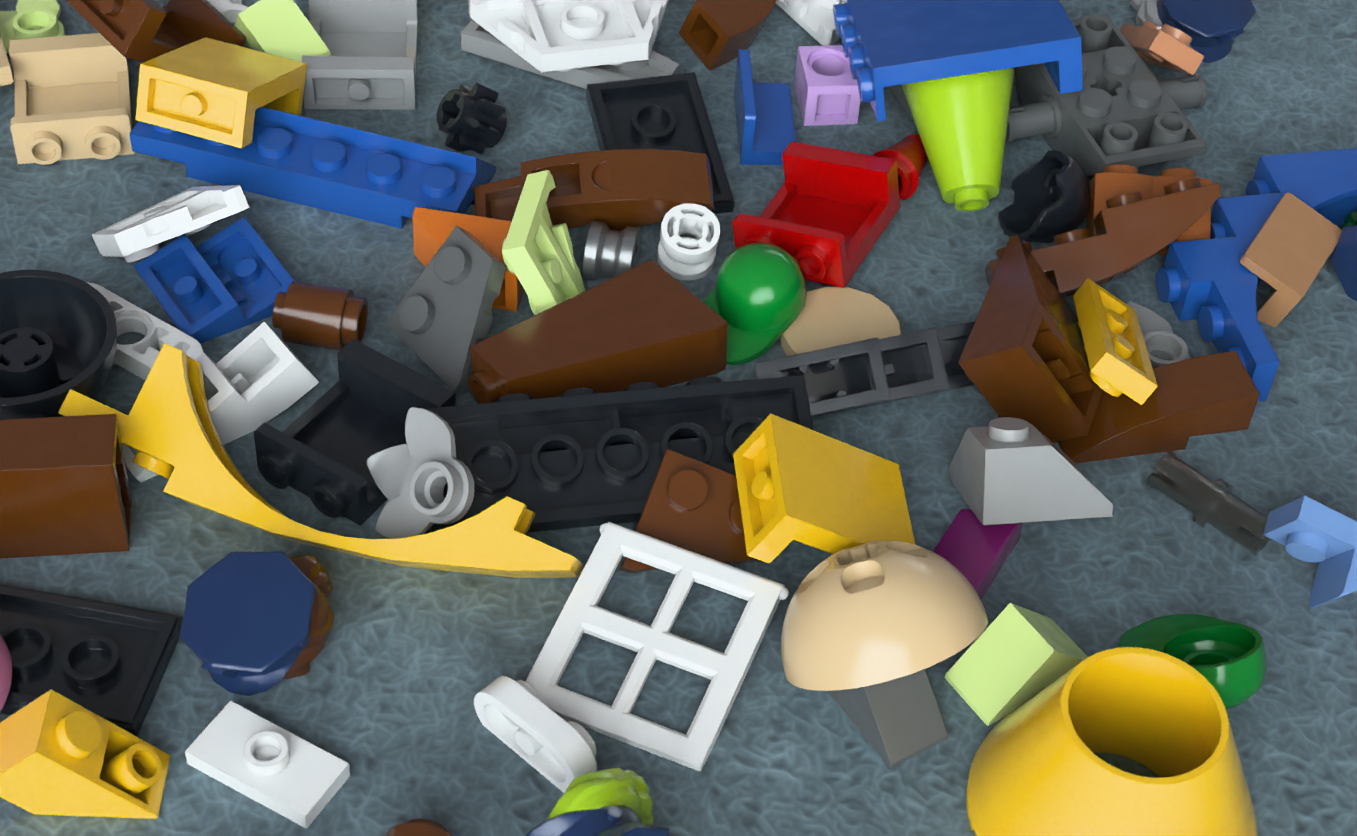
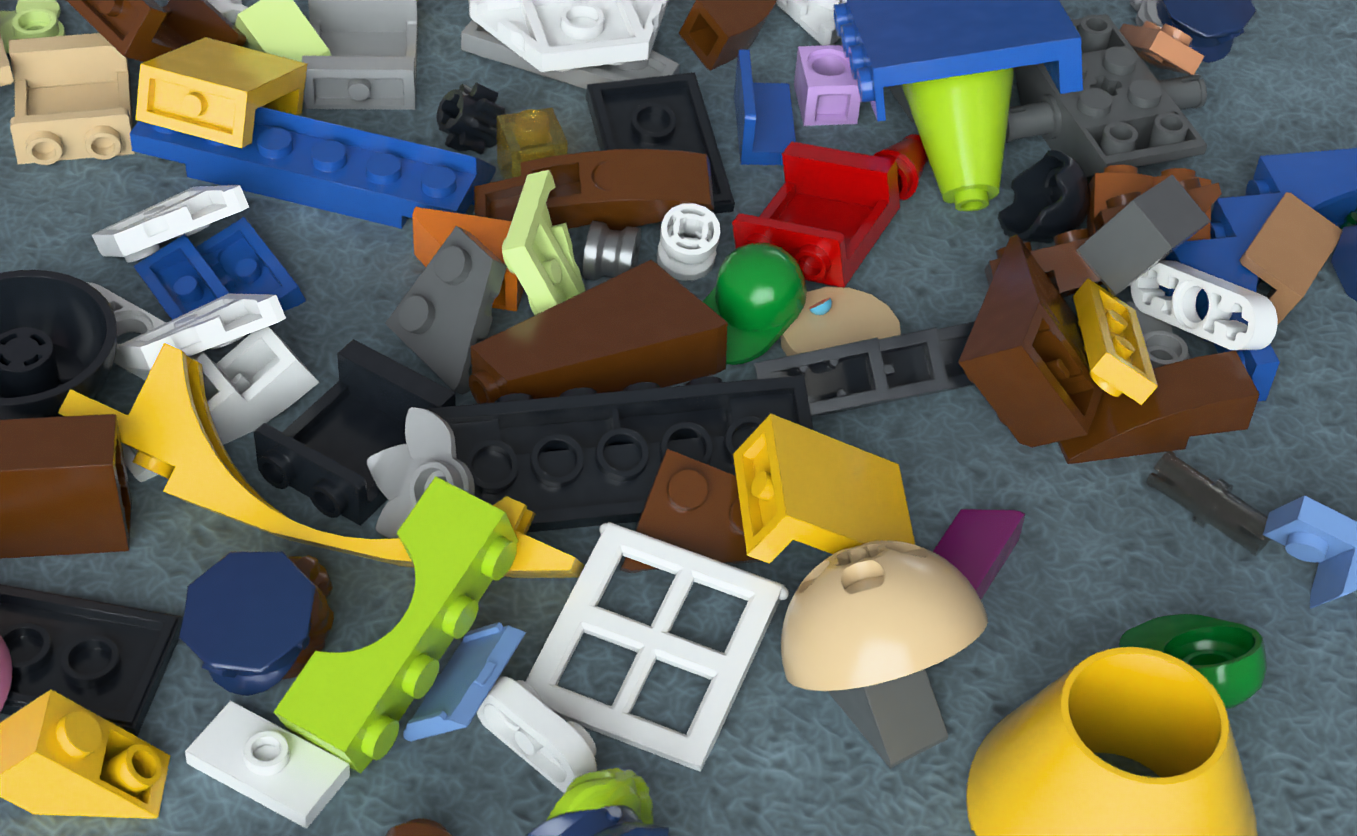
(205, 328): none -> white wing
(320, 315): reddish brown brick -> none
(357, 697): none -> lime arch
(464, 681): none -> medium blue piece
(527, 137): none -> clear yellow brick
(821, 307): none -> medium azure piece
(1012, 662): yellowish green slope -> none
(1021, 477): light grey slope -> none
(1142, 234): none -> dark grey slope
(1223, 301): none -> white beam

